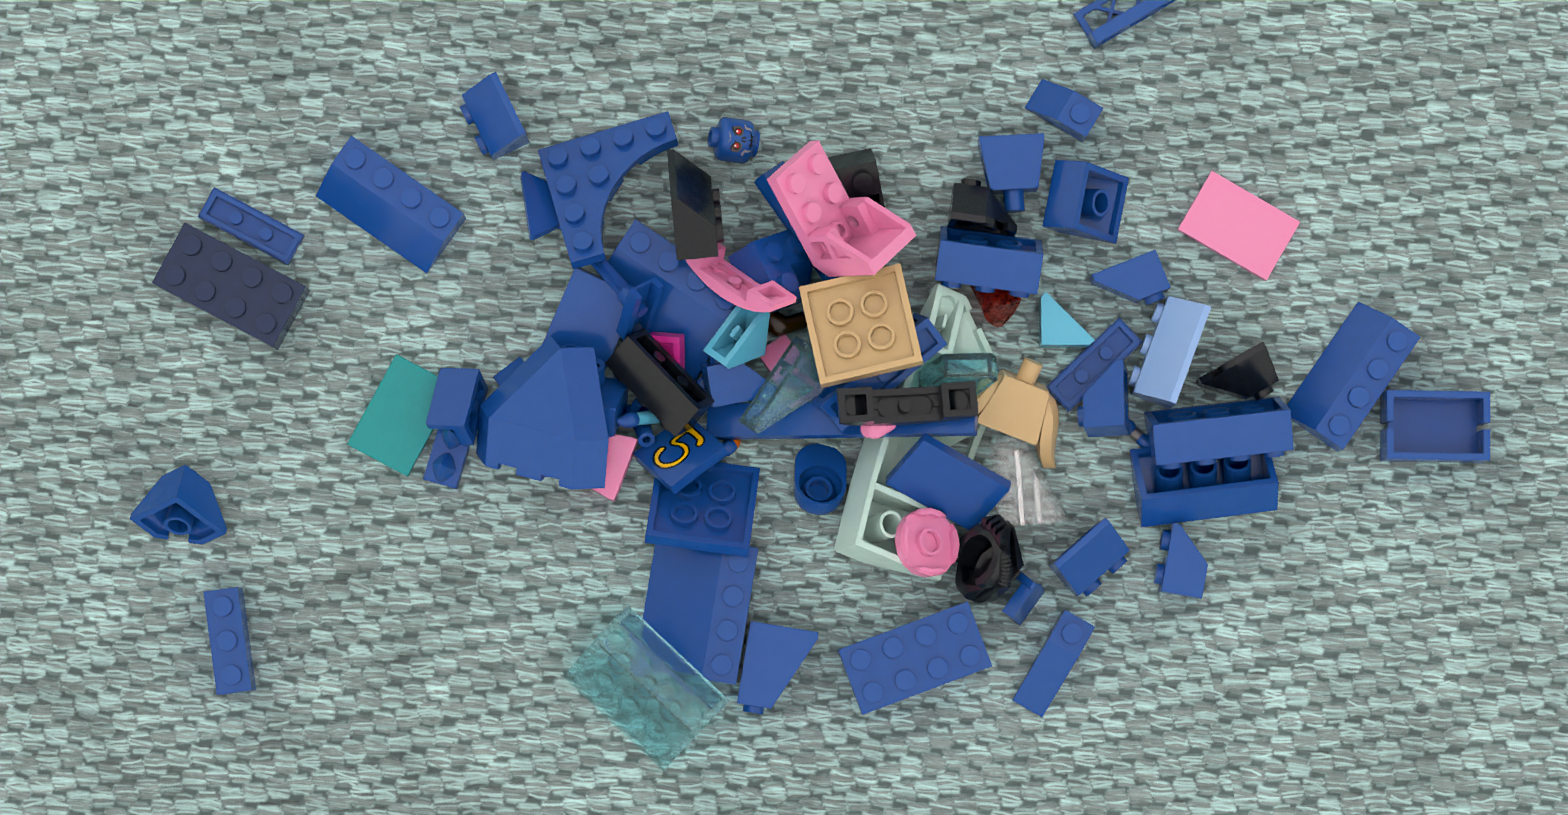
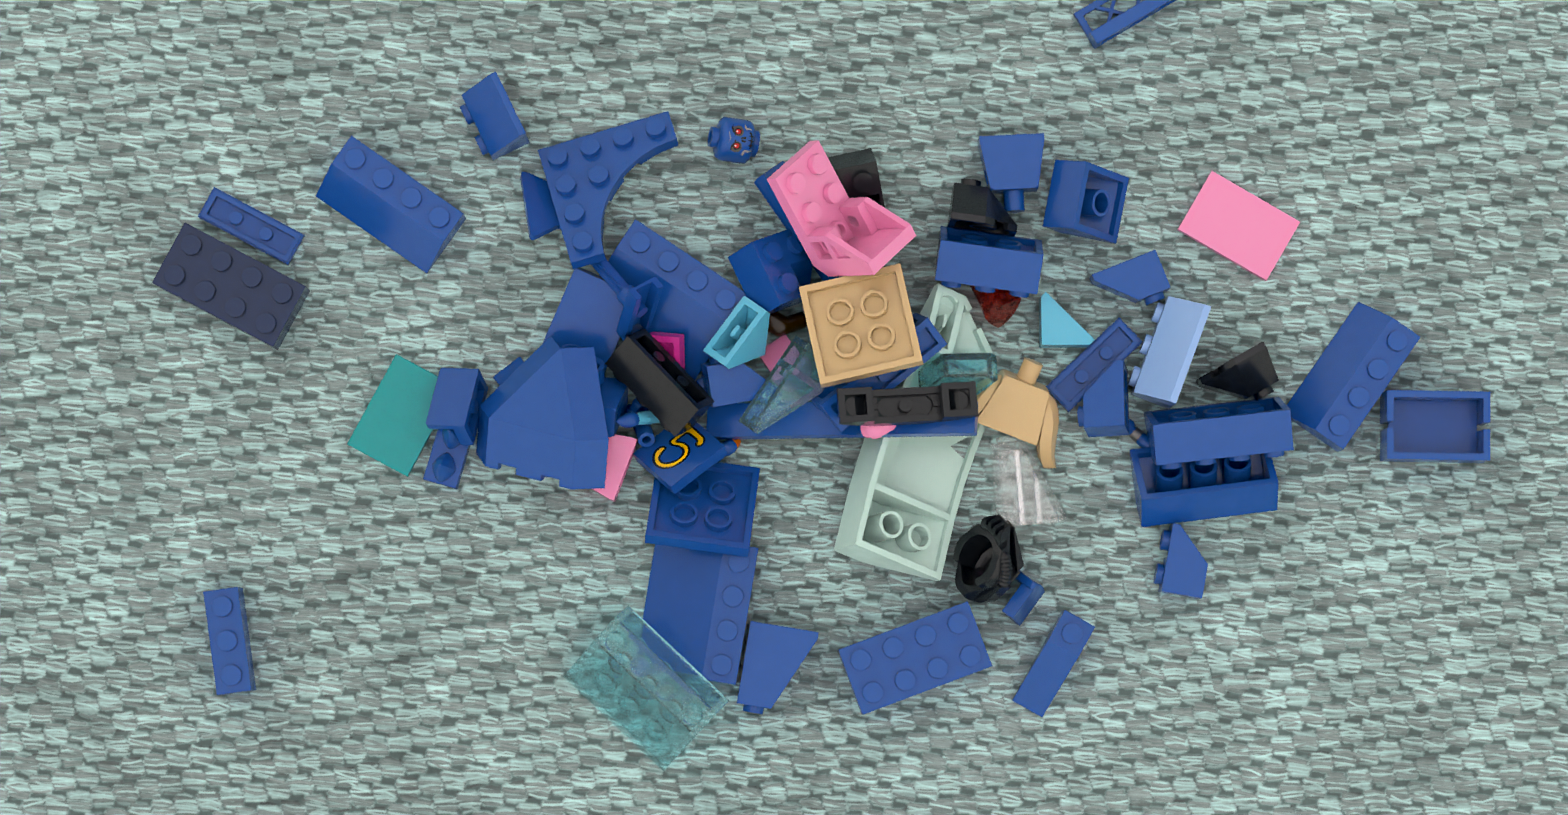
(181, 505): blue slope -> none
(694, 209): black slope -> none
(738, 287): bright pink slope -> none
(819, 479): blue cap -> none
(926, 542): bright pink tile -> none
(948, 482): blue tile -> none
(1064, 109): blue slope -> none
(1090, 558): blue slope -> none

